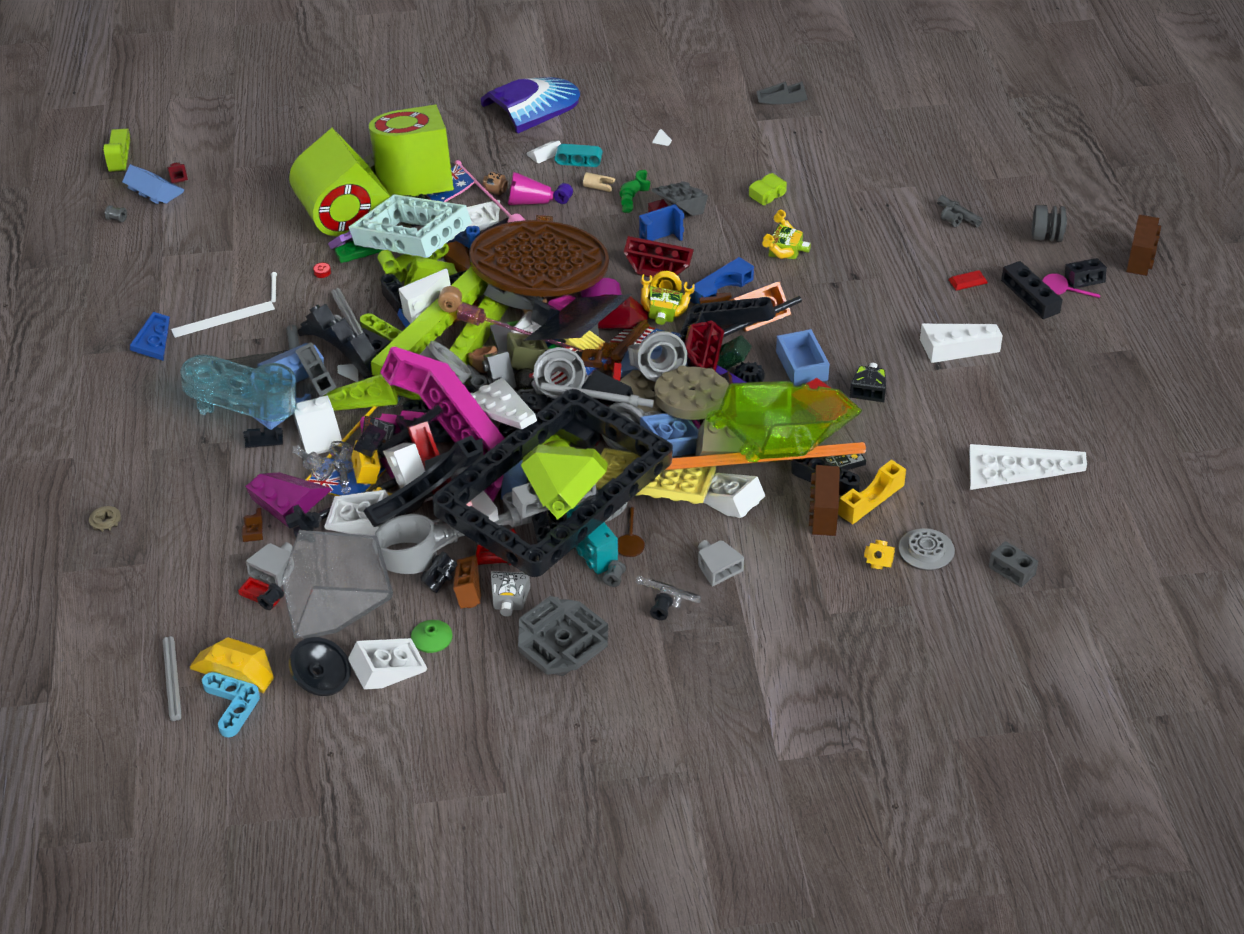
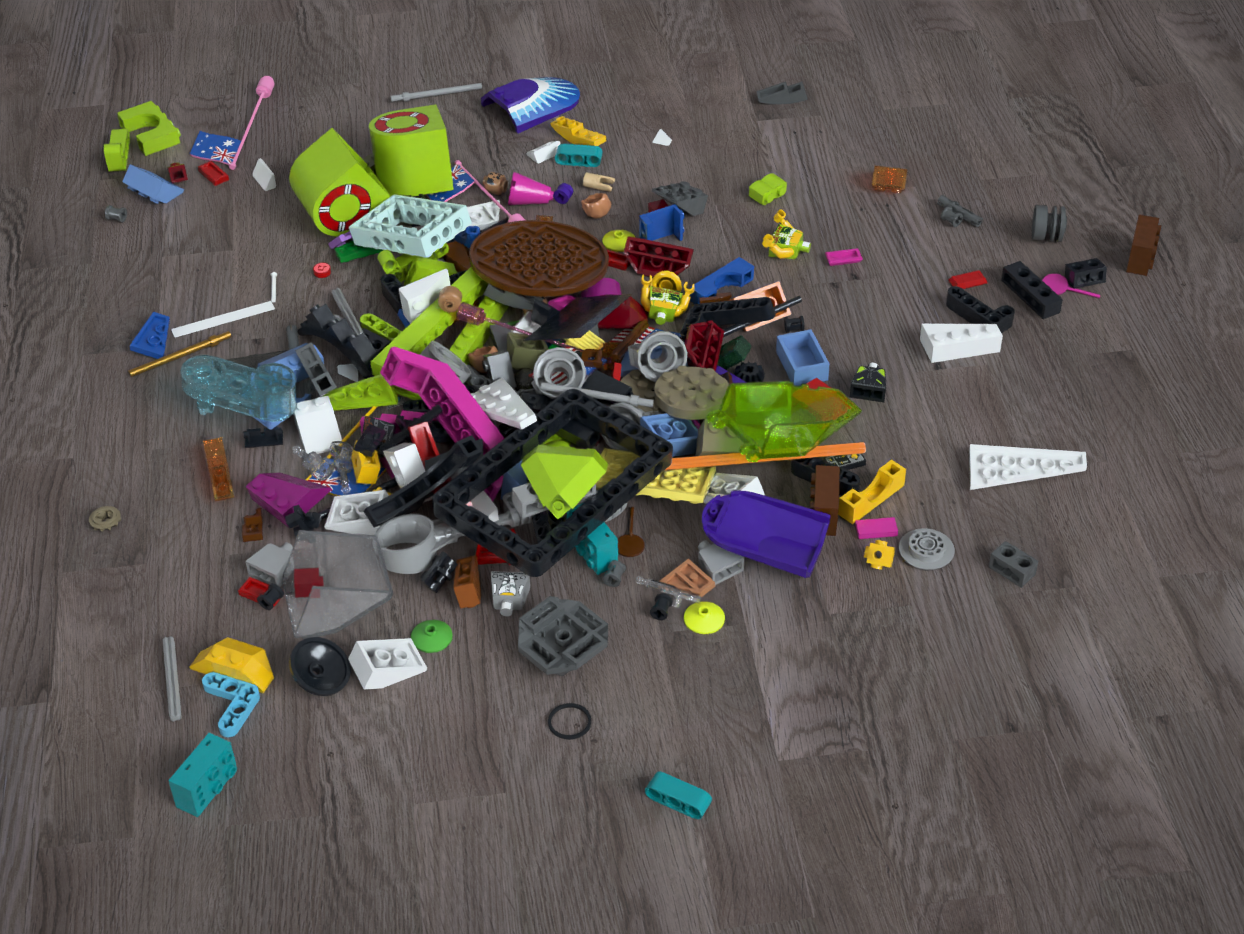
(150, 115): none -> lime arch
(207, 774): none -> teal piece
(211, 341): none -> pearl gold bar
(213, 173): none -> red tile
(218, 469): none -> clear orange slope
(224, 148): none -> flag
(264, 175): none -> white slope
(305, 579): none -> dark red brick
(406, 96): none -> light grey bar
(569, 705): none -> black piece
(575, 133): none -> yellow slope
(596, 205): none -> nougat hair
(616, 240): none -> neon yellow dish
(618, 260): none -> red tile
(631, 187): green piece -> none
(678, 795): none -> teal beam
(690, 578): none -> nougat wing
(704, 617): none -> neon yellow dish
(767, 530): none -> dark purple windscreen
(798, 324): none -> black bush
(844, 257): none -> dark pink tile
(876, 528): none -> dark pink tile
(889, 178): none -> clear orange slope
(976, 311): none -> black beam

